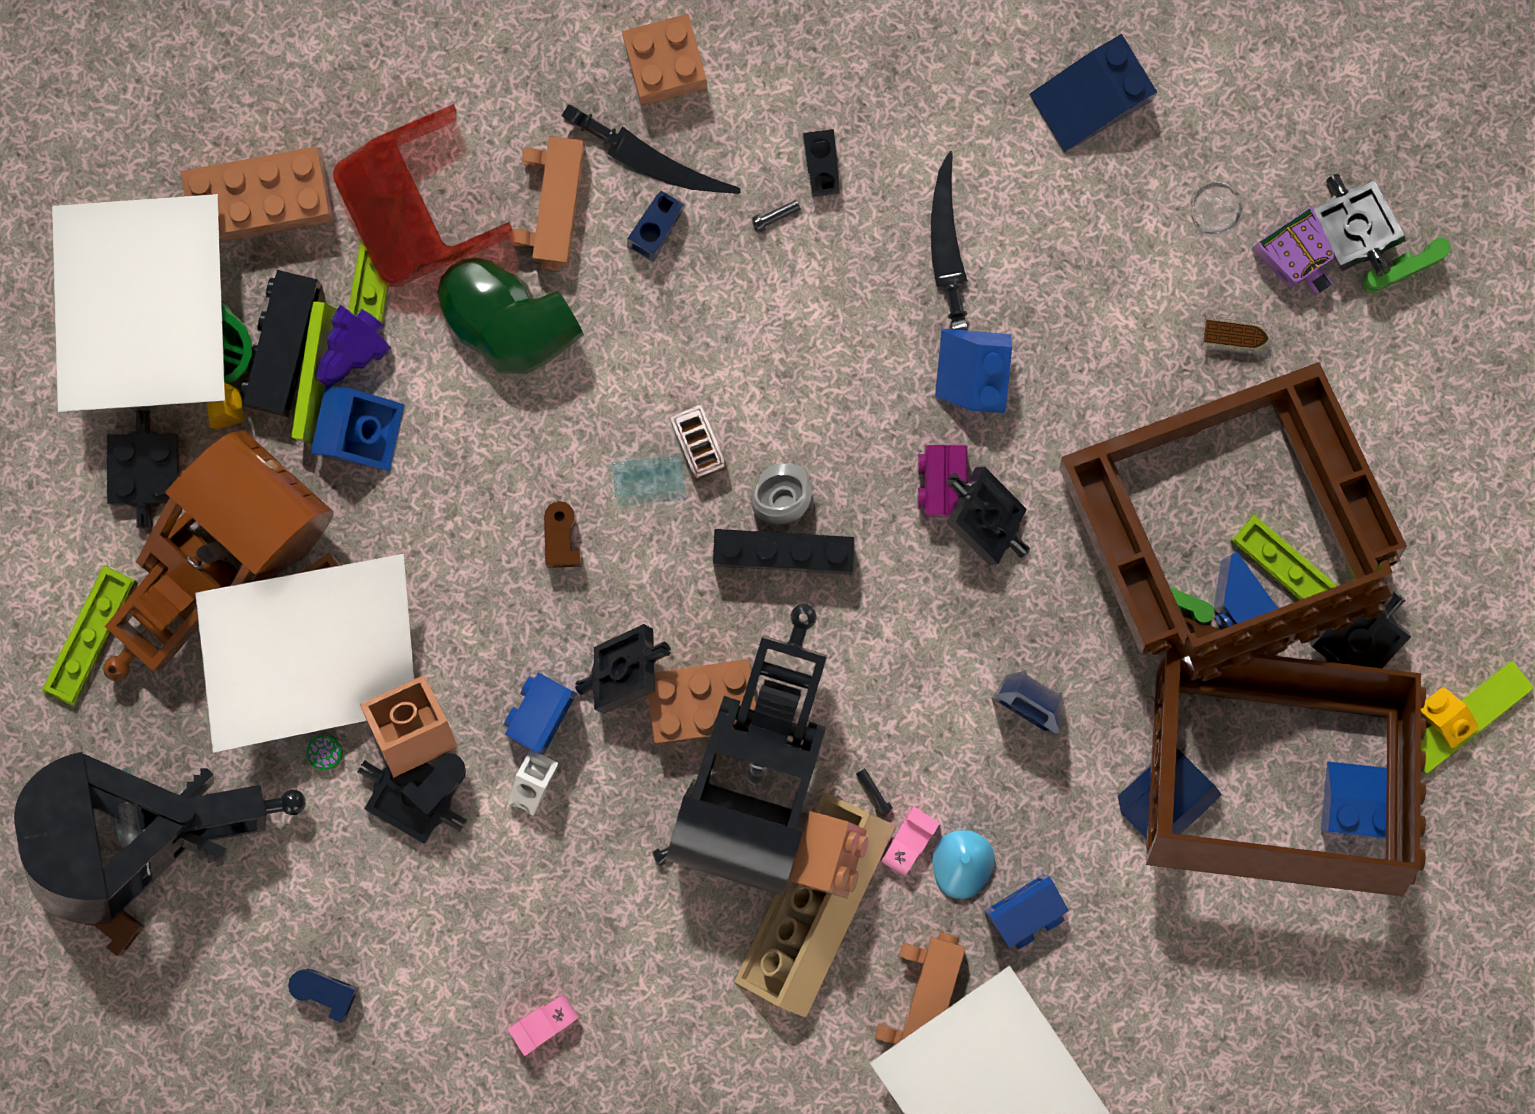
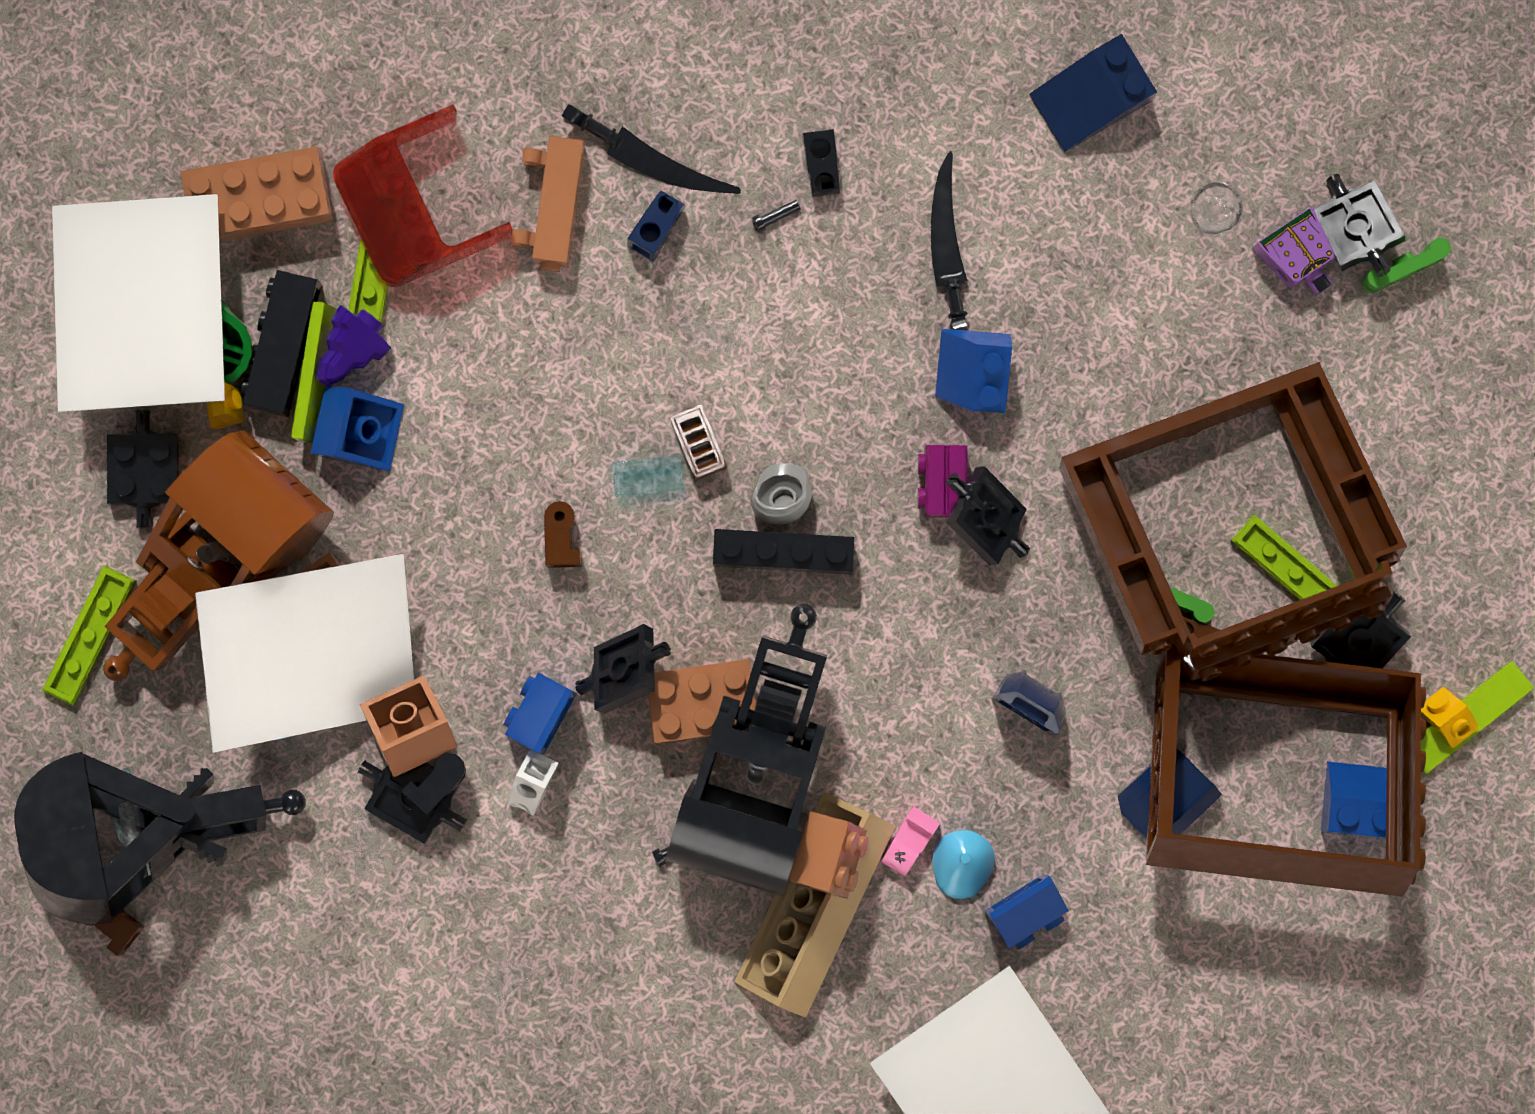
(324, 752): green tile -> none
(324, 989): dark blue leg -> none
(501, 318): dark green piece -> none
(542, 1024): bright pink leg -> none
(664, 59): nougat brick -> none
(873, 792): black piece -> none
(933, 986): nougat brick -> none
(1237, 336): tile -> none
(1239, 593): blue slope -> none

